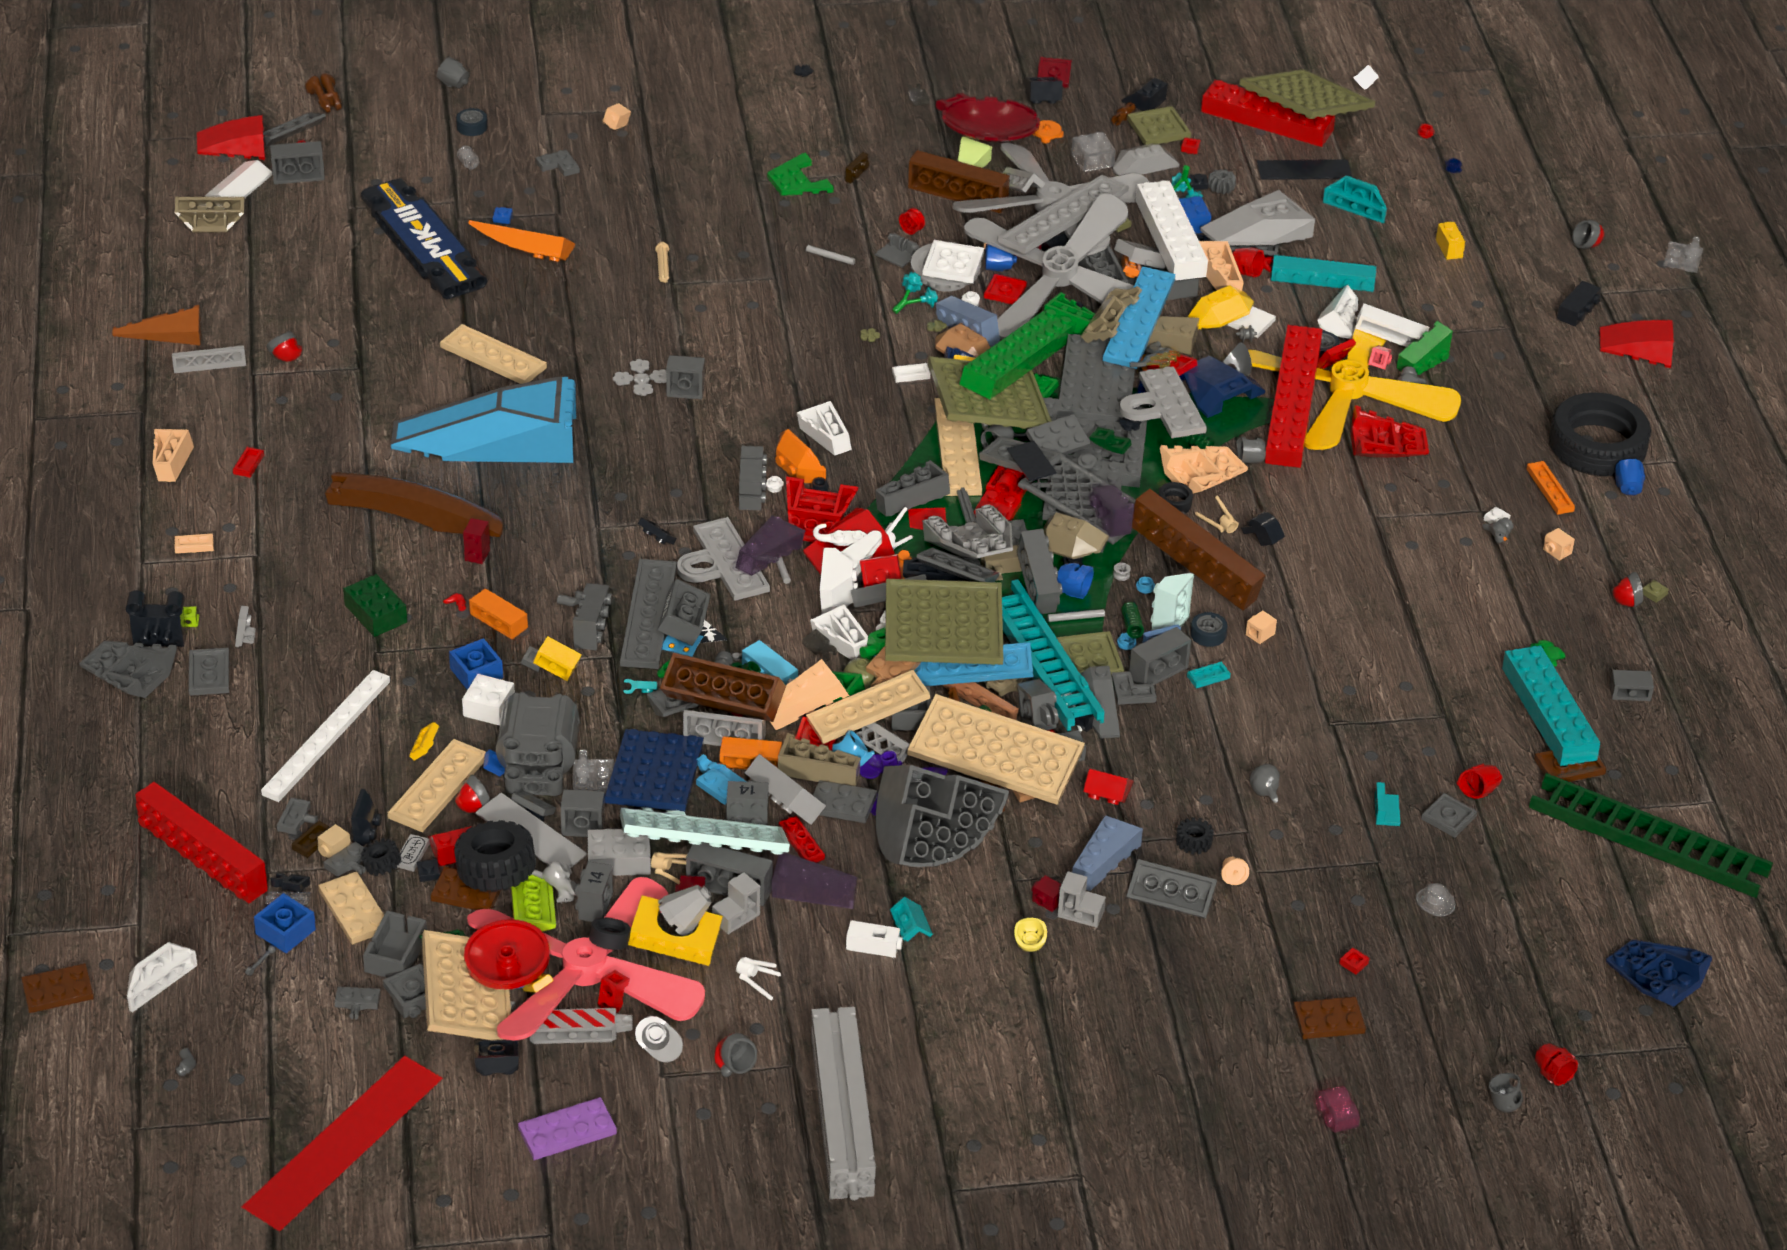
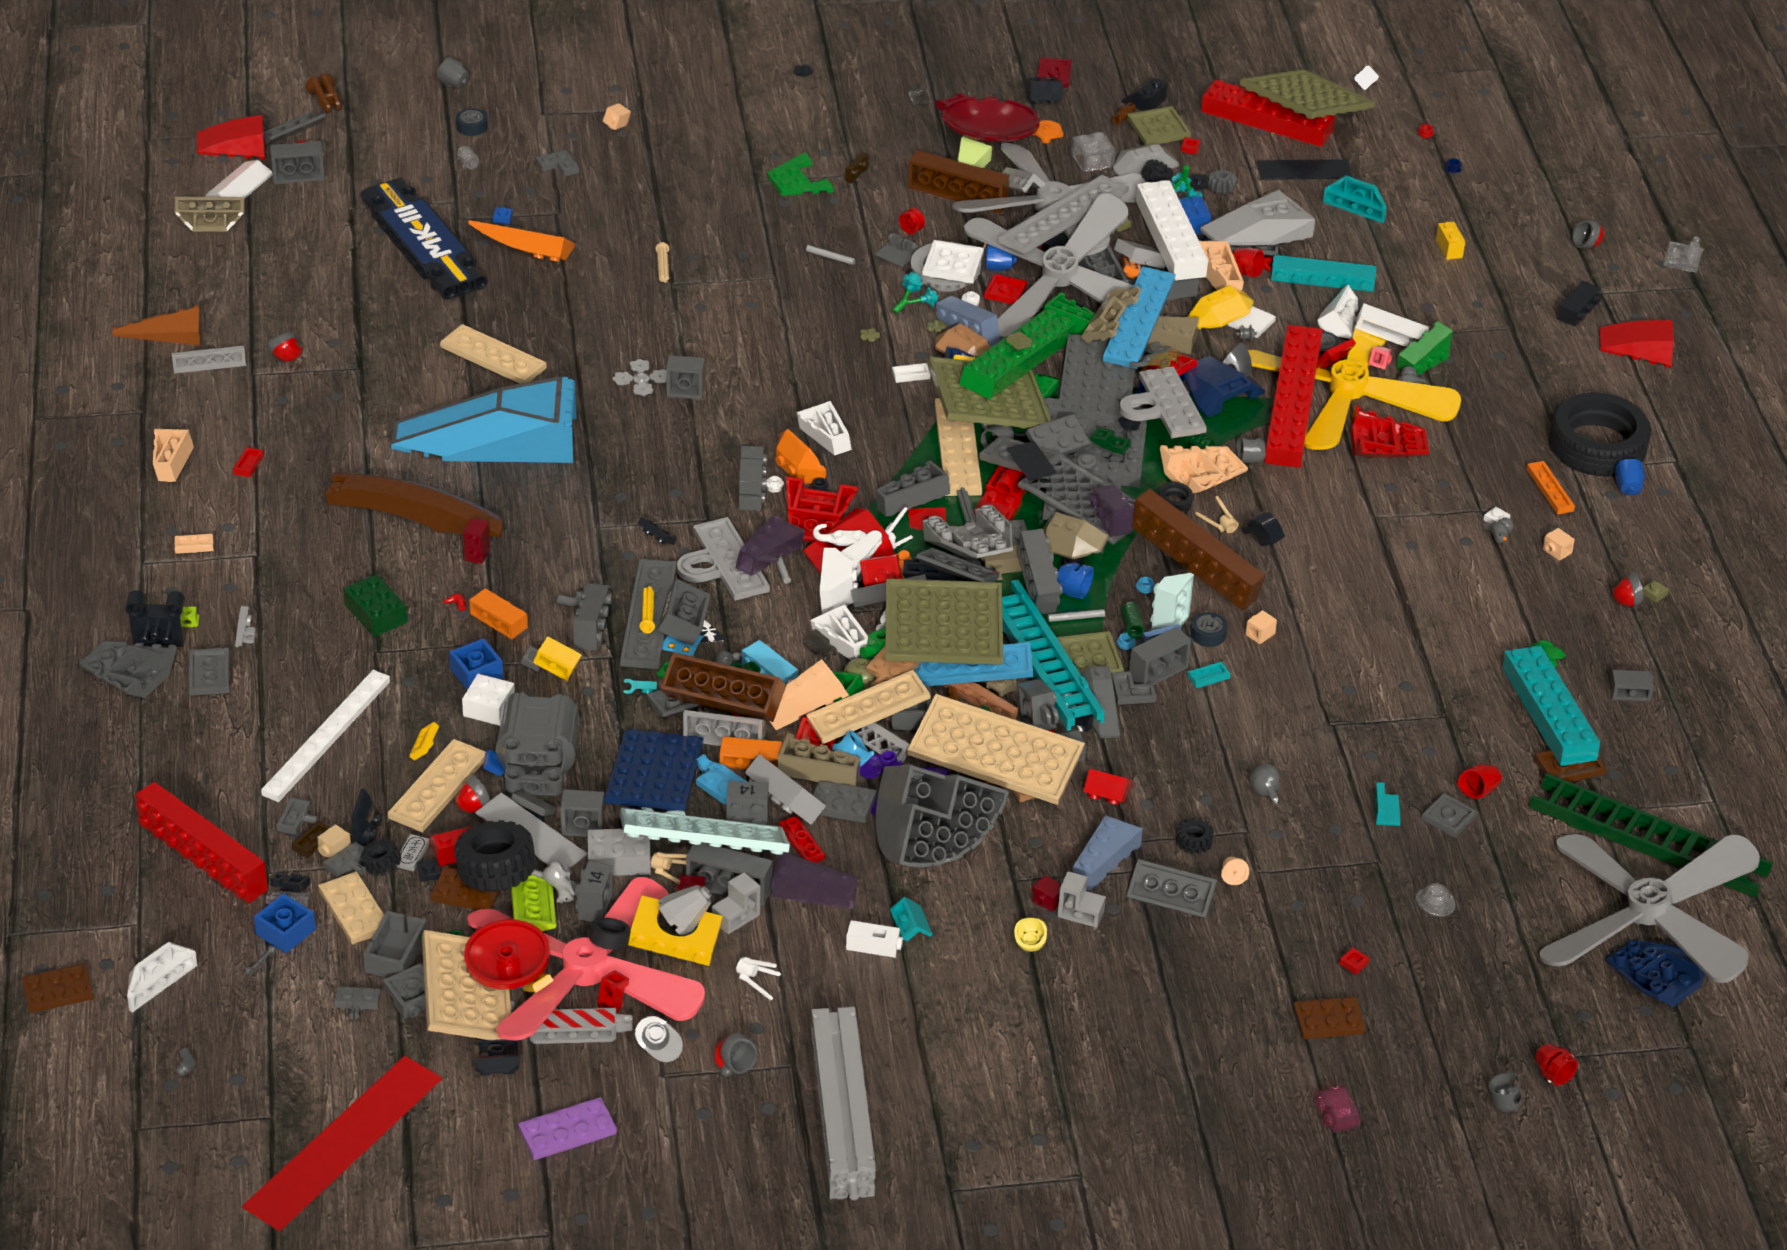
(591, 773): clear plate -> none
(647, 624): none -> yellow axle
(1019, 340): none -> olive plate
(1121, 571): light grey bush -> none
(1156, 171): none -> black tyre
(1653, 900): none -> light grey piece

